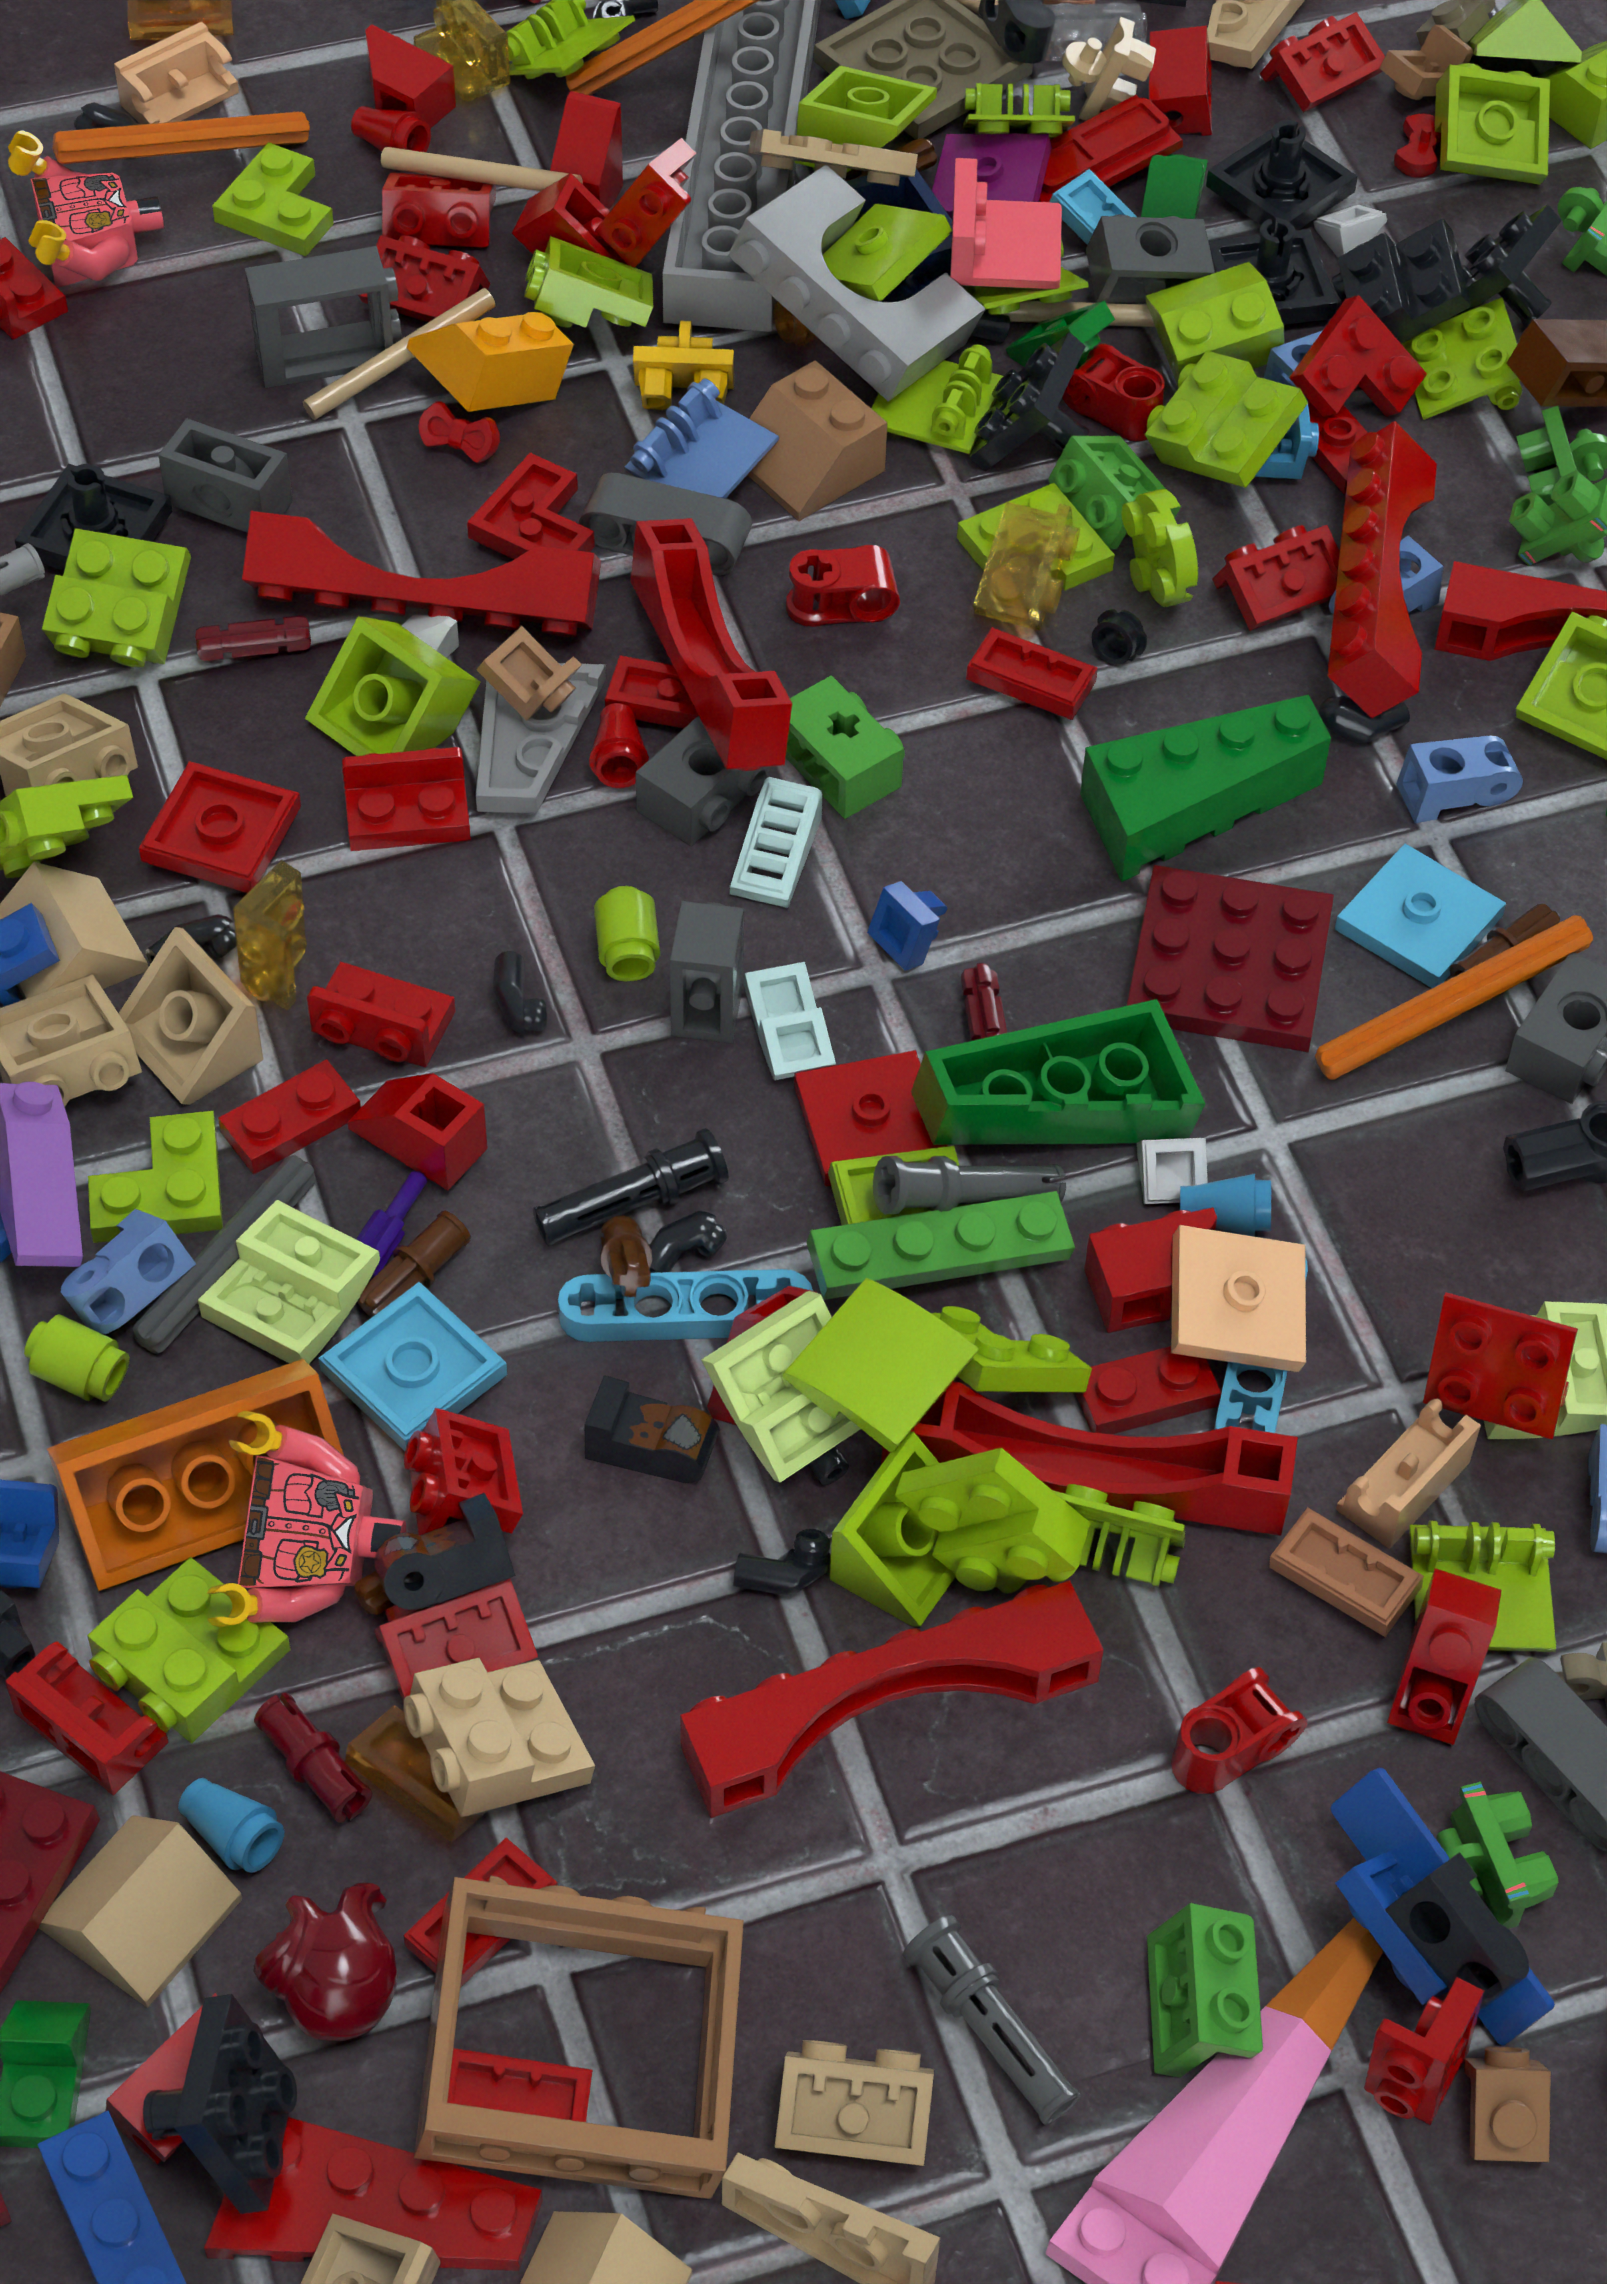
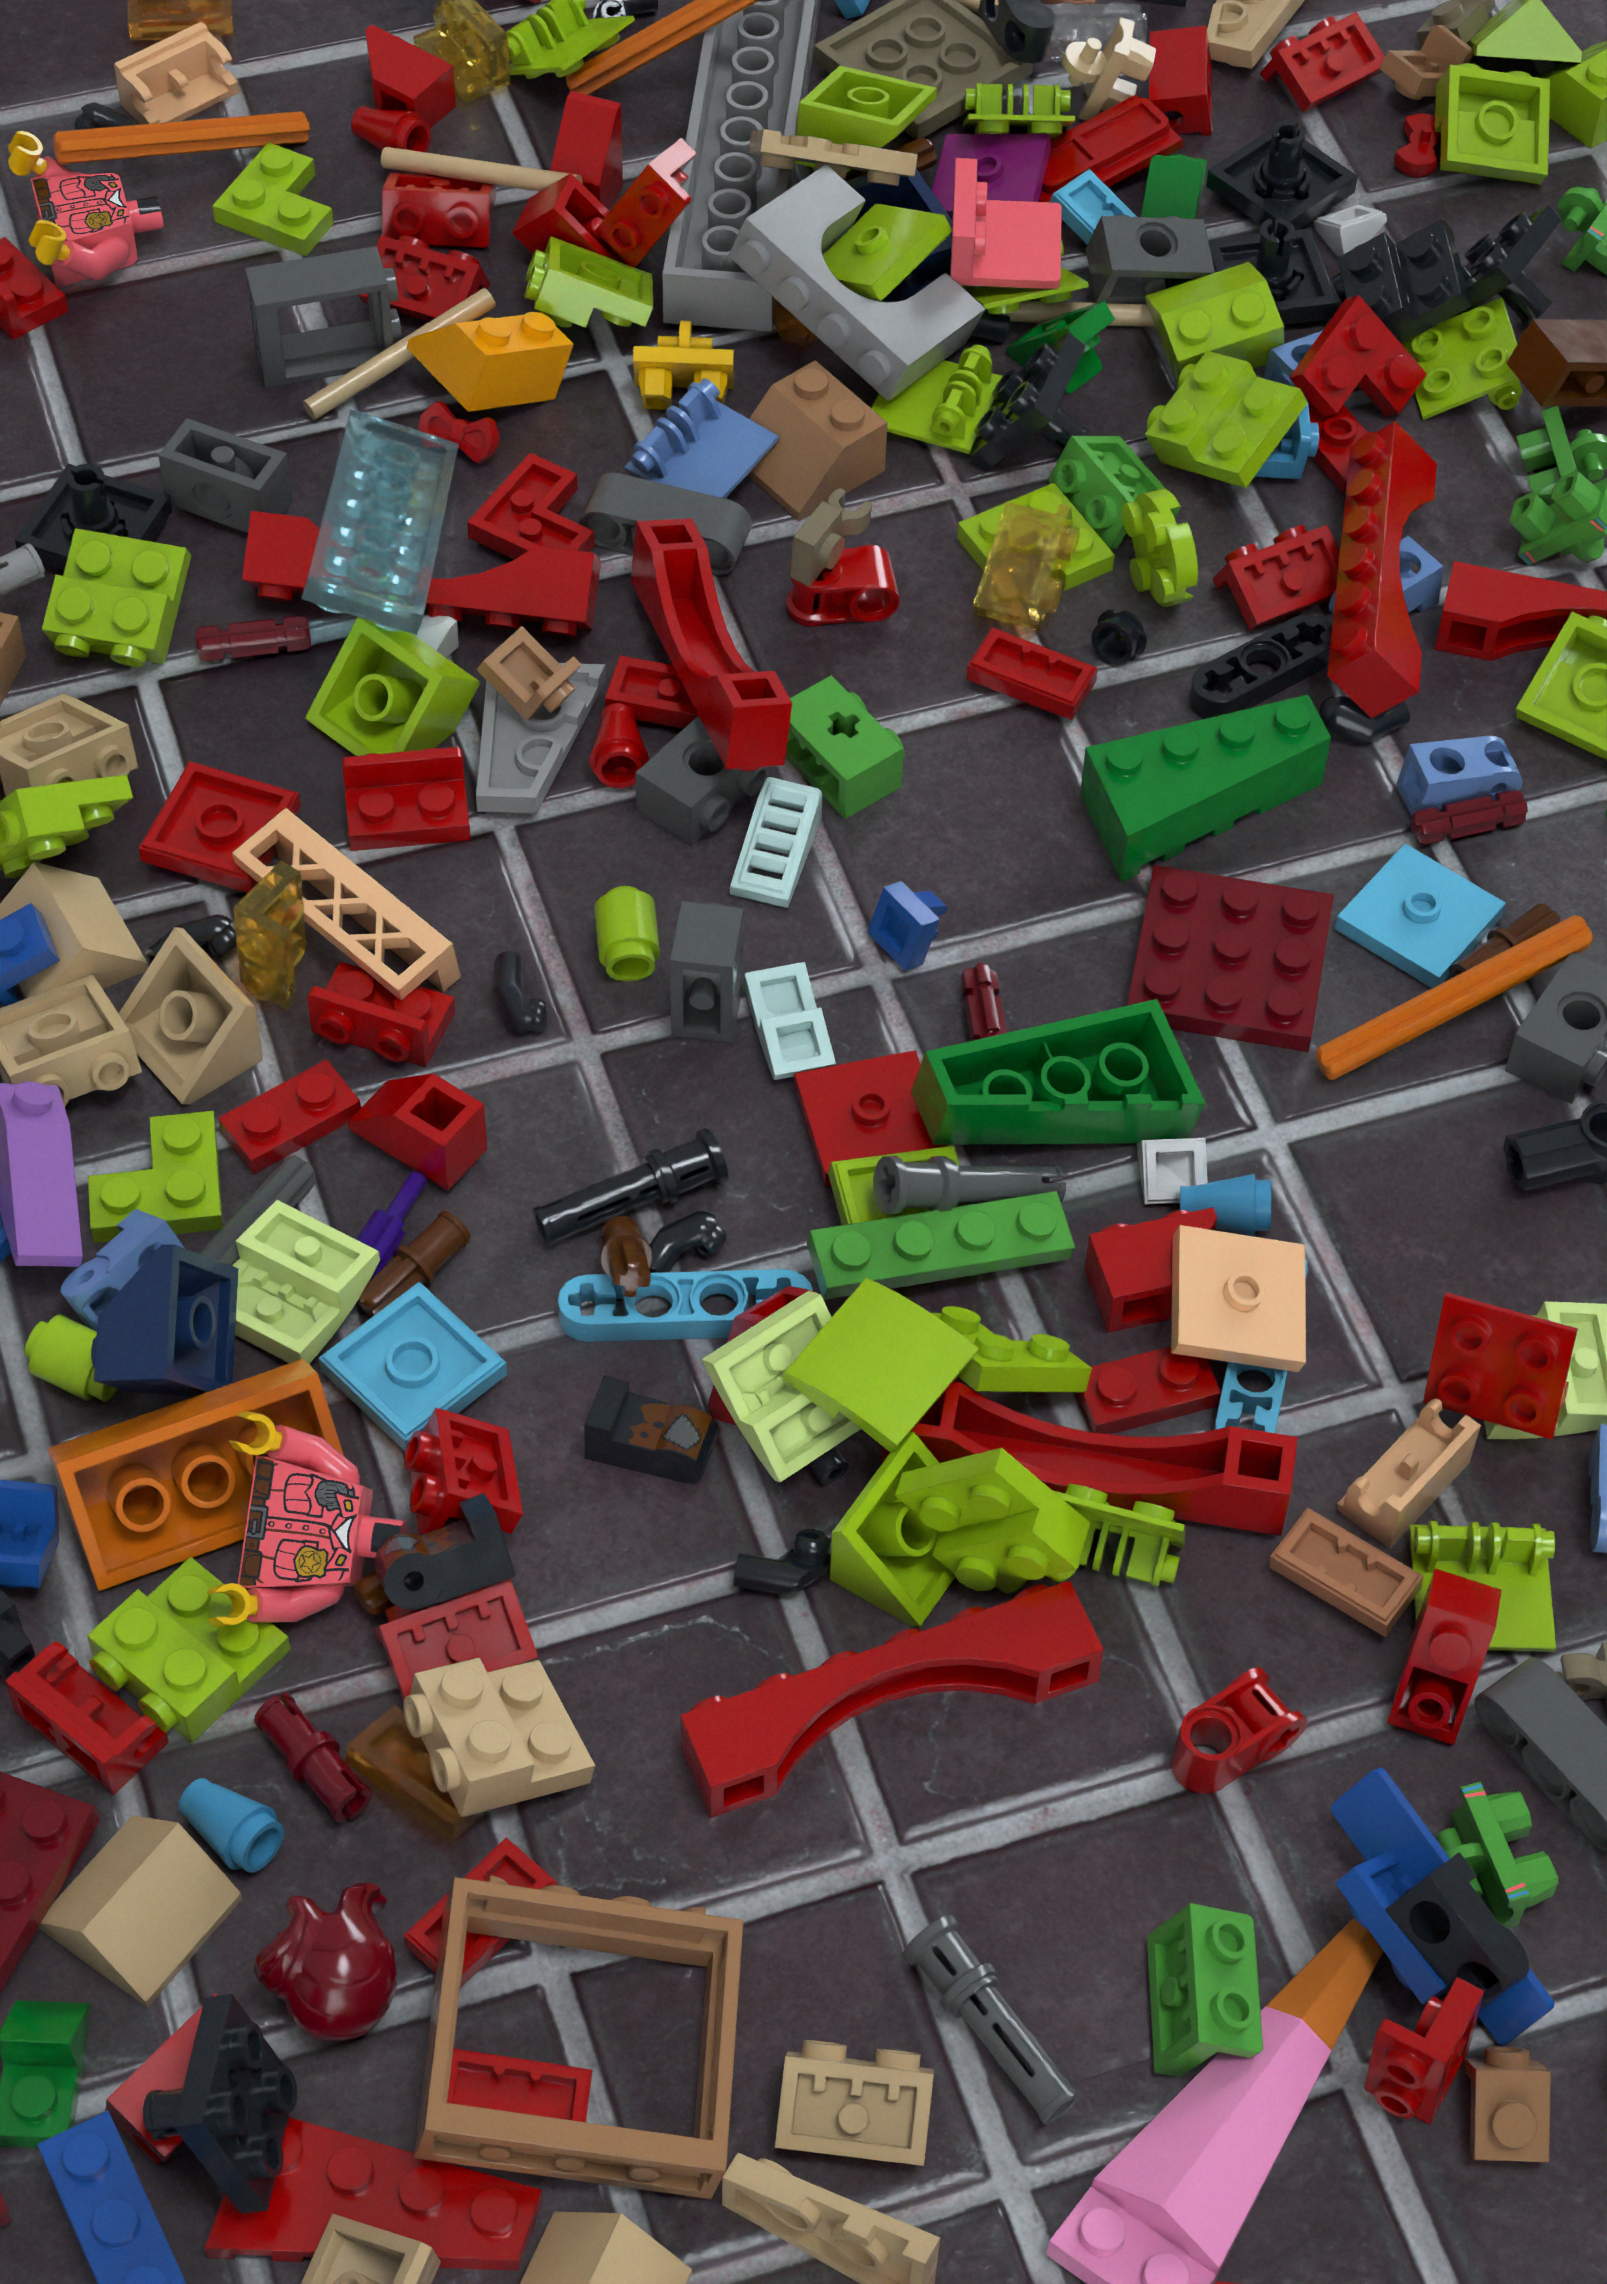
(170, 1327): none -> dark blue slope
(361, 897): none -> light nougat fence
(381, 523): none -> clear light blue plate
(820, 538): none -> dark tan plate
(1118, 391): red piece -> none
(1253, 688): none -> black beam
(1469, 817): none -> dark red axle

